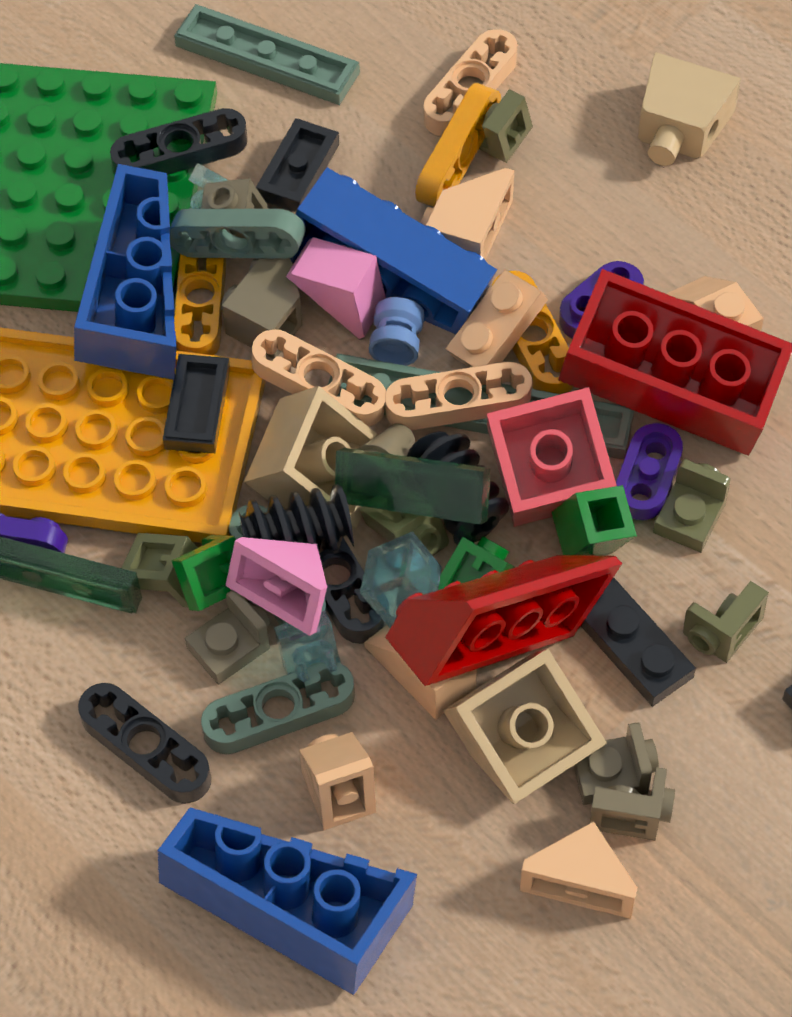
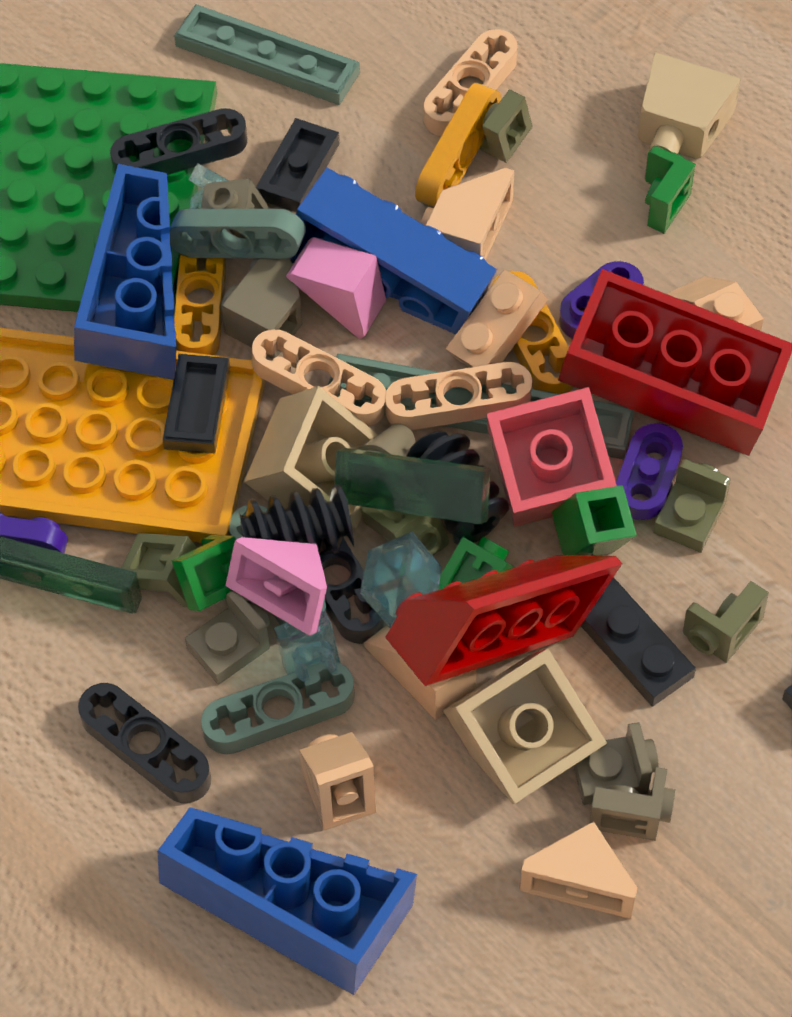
(397, 329): medium blue wheel -> none
(670, 187): none -> green bracket

